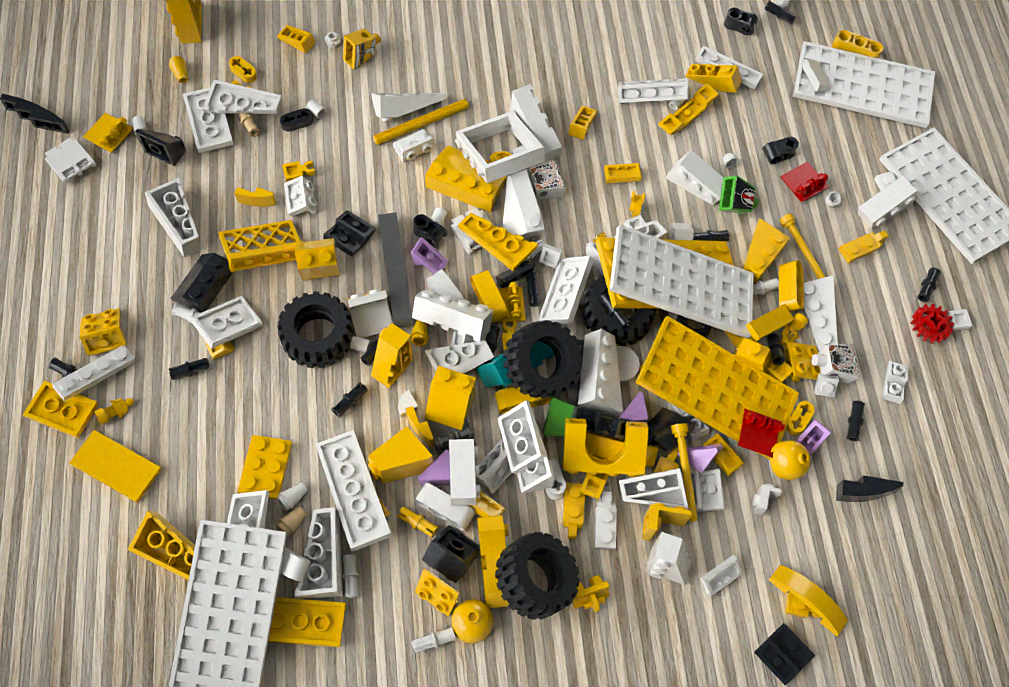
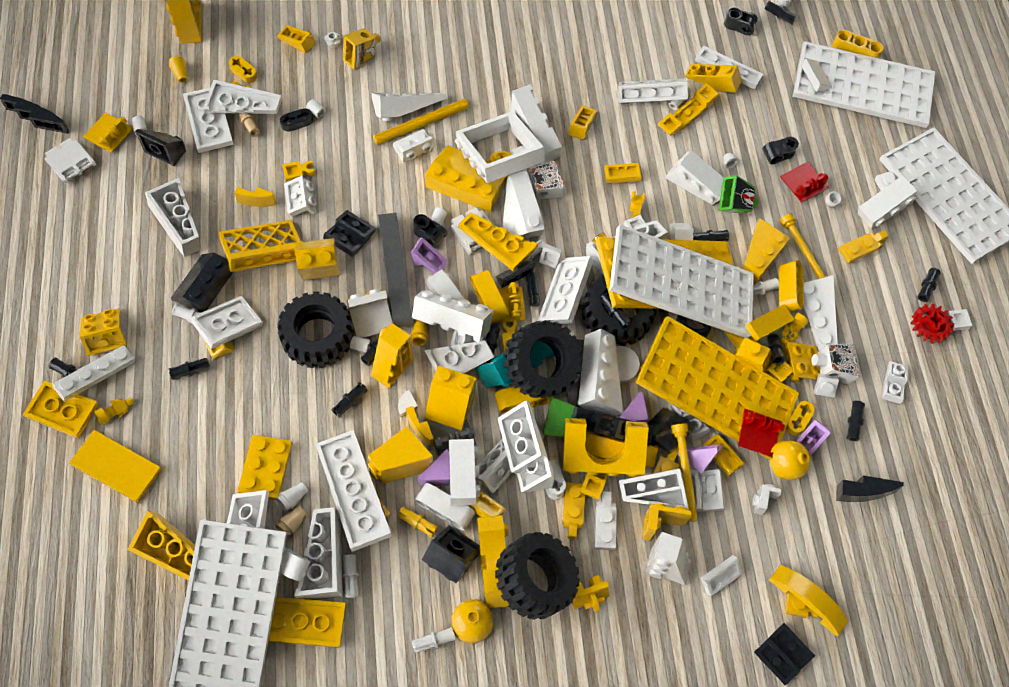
(437, 592): yellow hinge -> none

